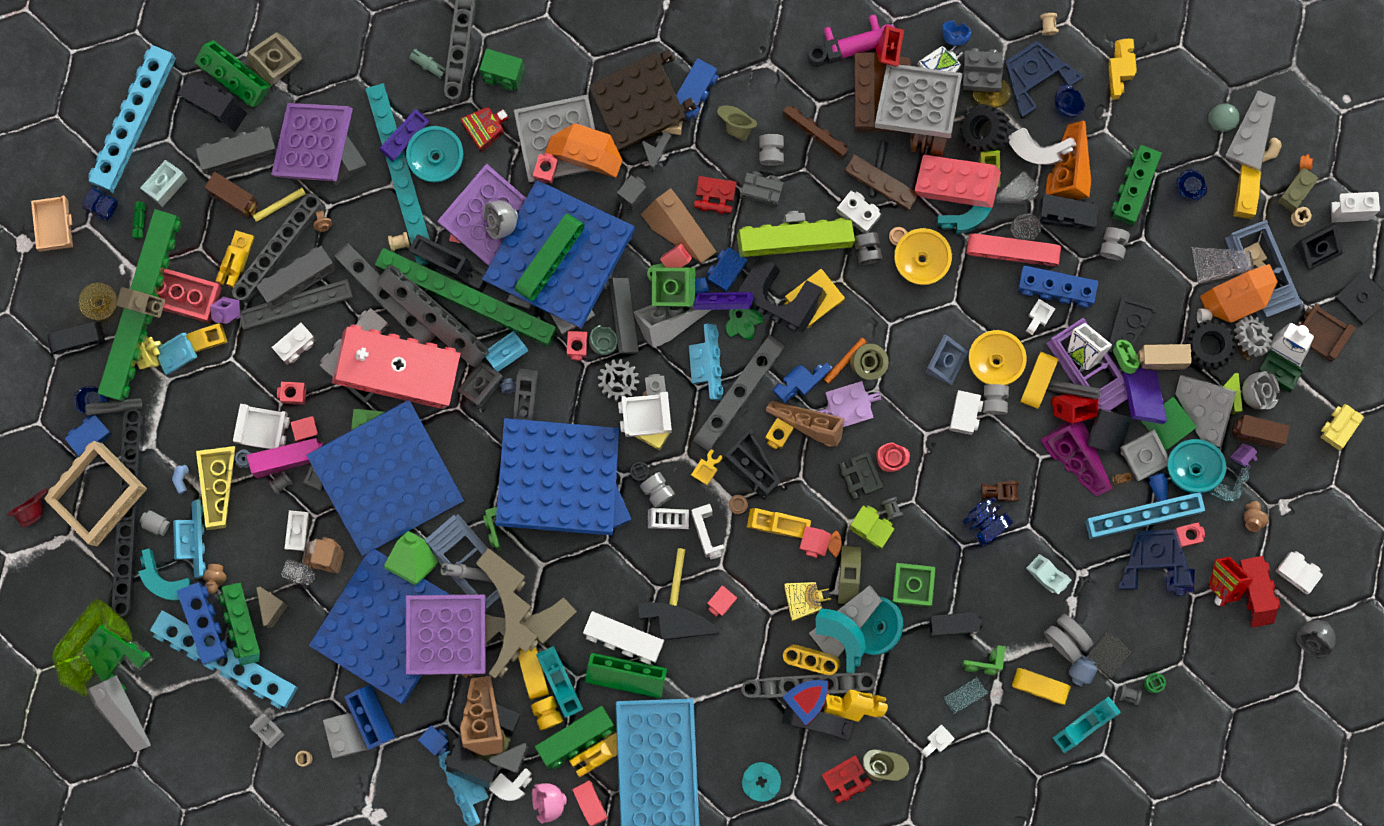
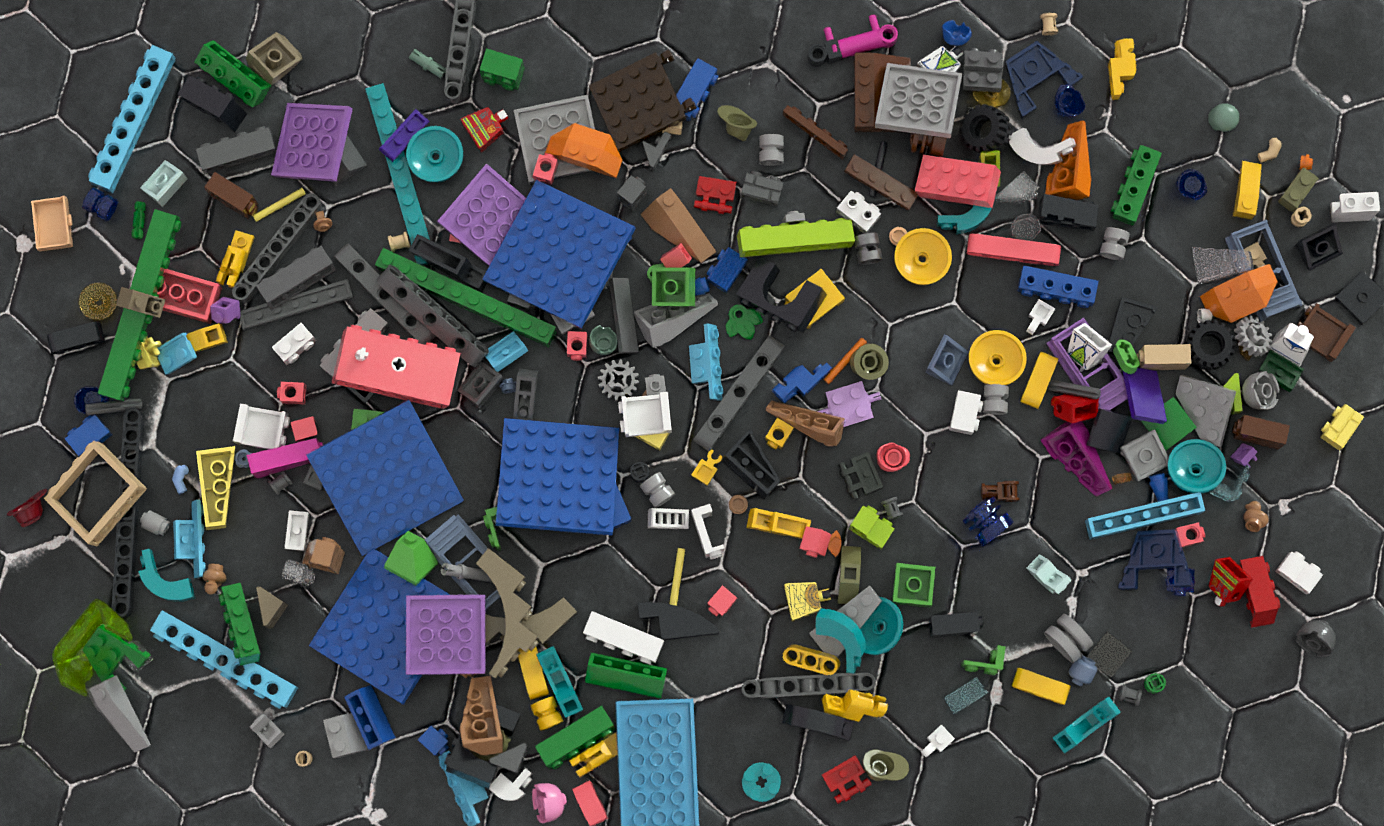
(187, 597): blue brick -> none
(500, 219): light grey cylinder -> none
(549, 257): green beam -> none
(723, 301): dark purple tile -> none
(807, 699): blue shield -> none
(889, 46): red slope -> none
(1252, 135): light grey wing -> none

